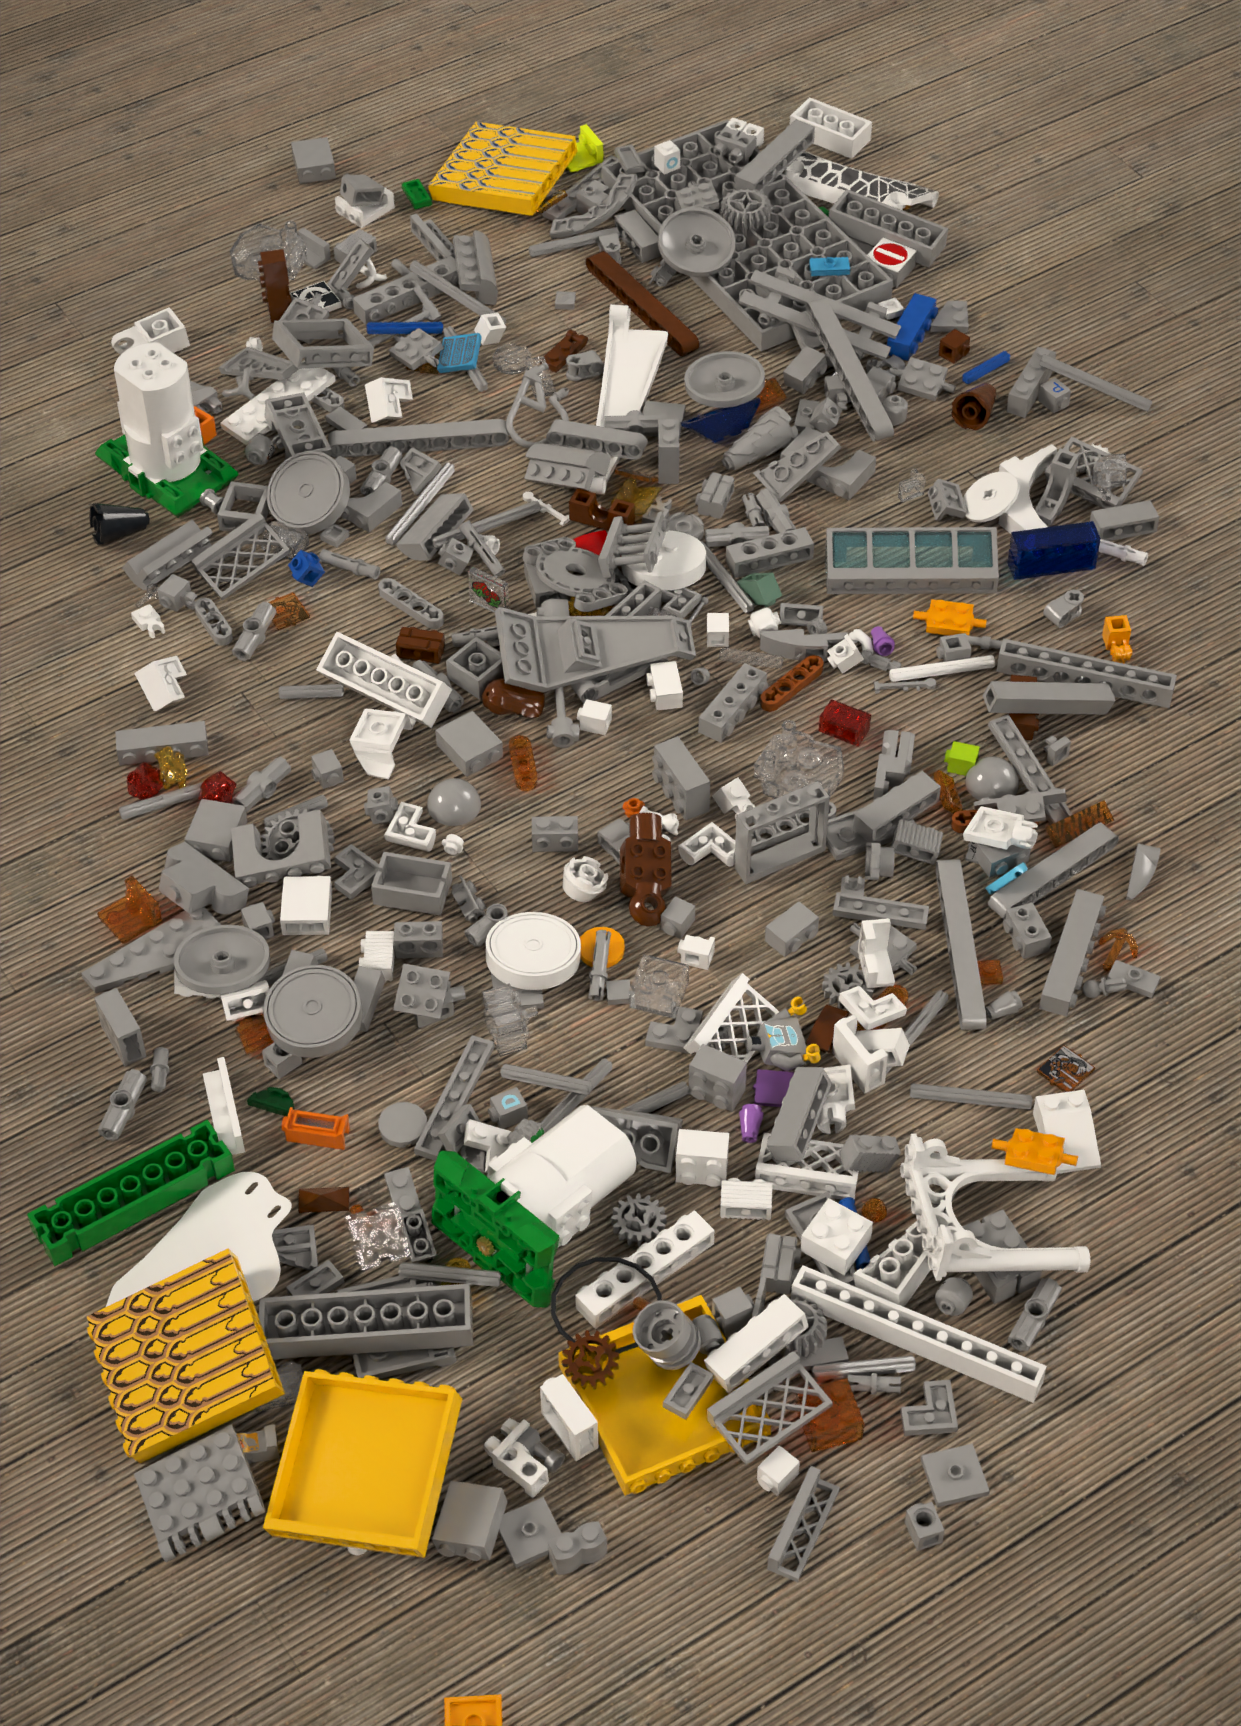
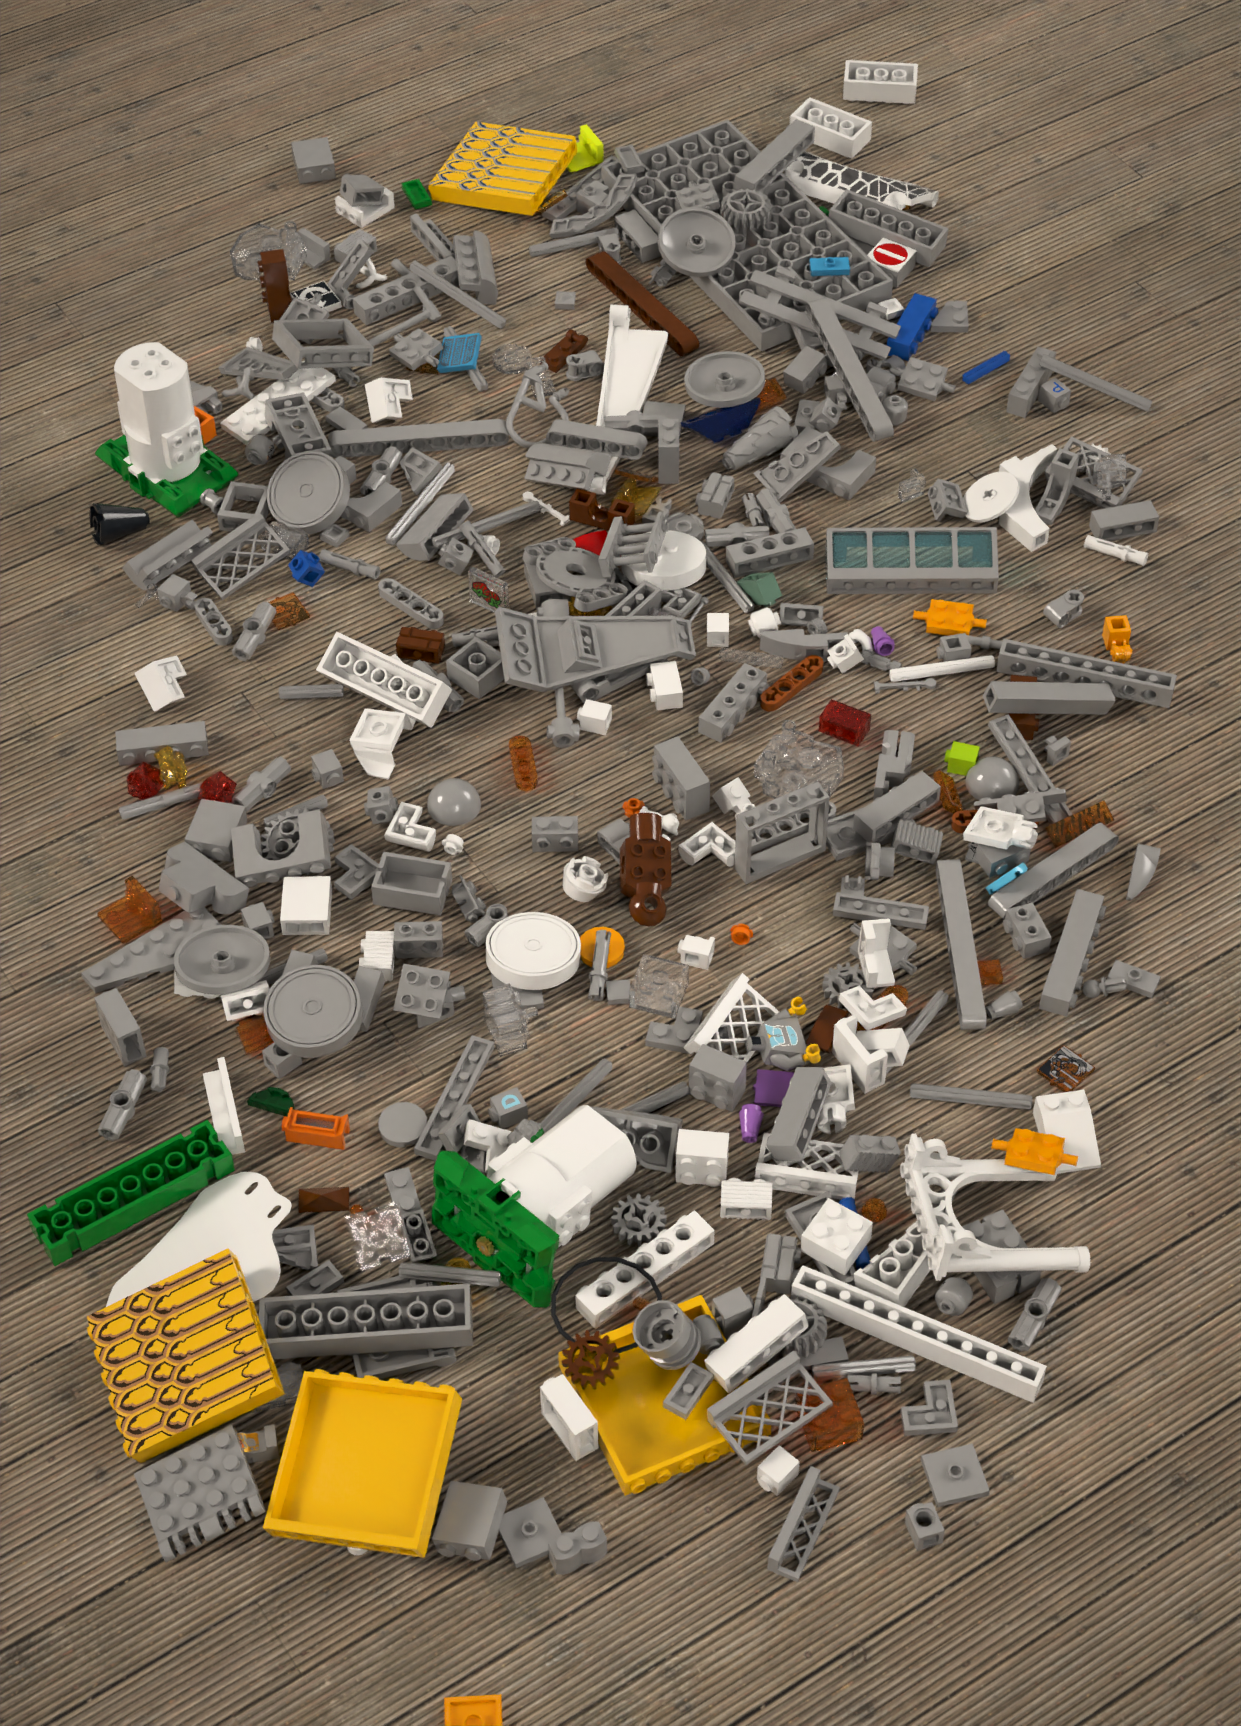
(148, 619): white plate -> none
(159, 327): white brick -> none
(403, 327): blue axle -> none
(469, 743): light grey brick -> none
(490, 328): white brick -> none
(511, 699): reddish brown piece -> none
(515, 1455): white hips -> none
(546, 1079): light grey axle -> none
(667, 157): white brick -> none
(677, 917): light grey brick -> none
(739, 142): light grey hips -> none
(741, 934): none -> orange plate
(792, 929): light grey brick -> none
(880, 82): none -> white brick
(954, 346): reddish brown brick -> none
(974, 407): reddish brown cone -> none
(1053, 550): clear blue piece -> none
(1121, 935): clear orange piece -> none

